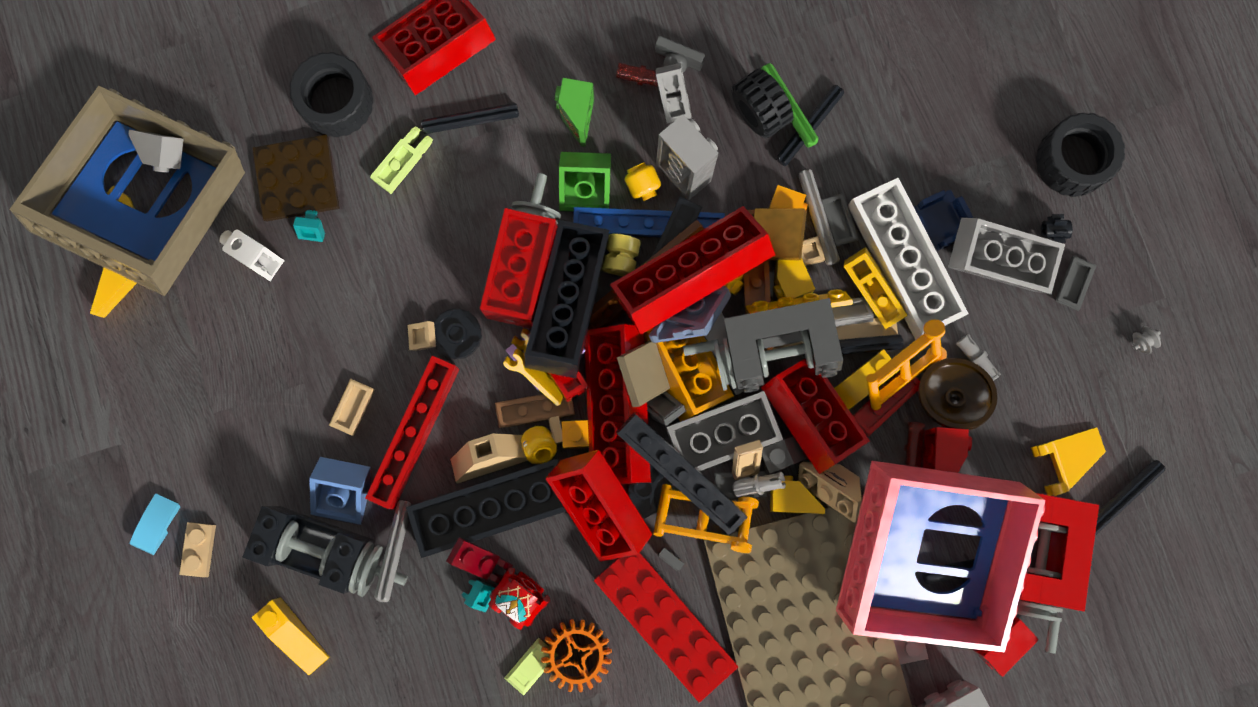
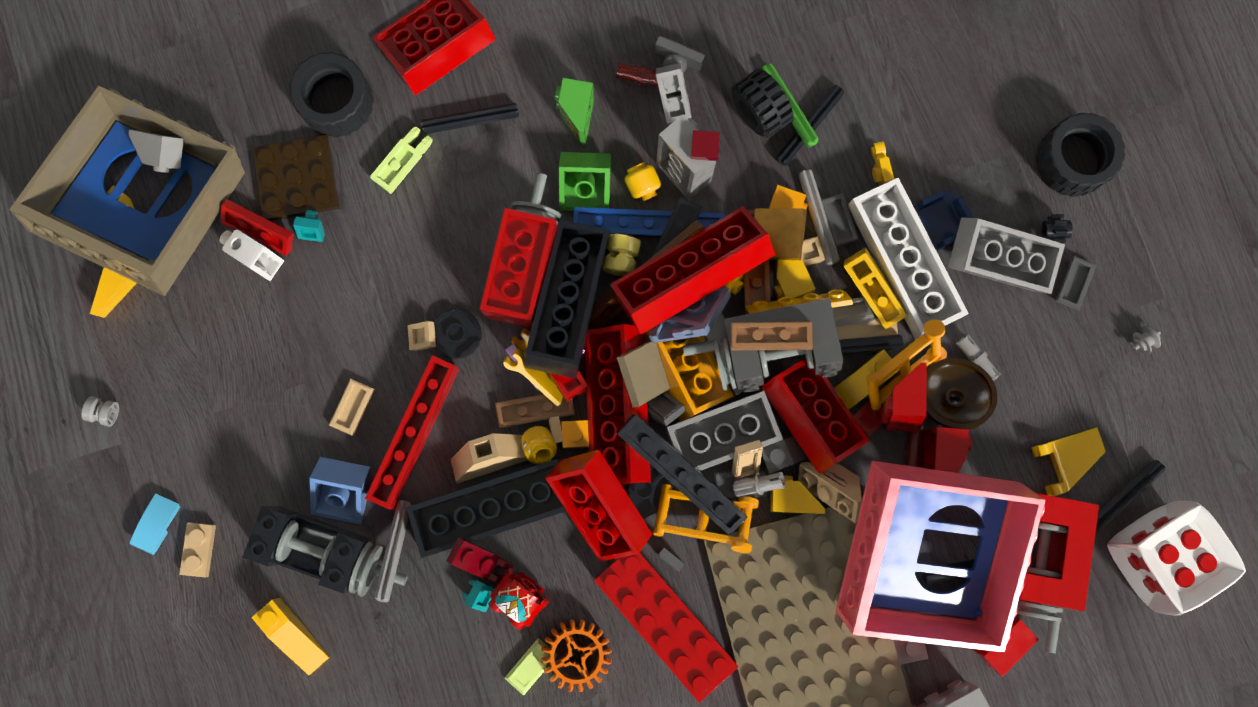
(97, 410): none -> light grey wheel
(256, 227): none -> red plate
(705, 145): none -> dark red tile
(771, 335): none -> medium nougat tile
(882, 169): none -> yellow plate
(907, 403): none -> red slope
(1176, 557): none -> white piece

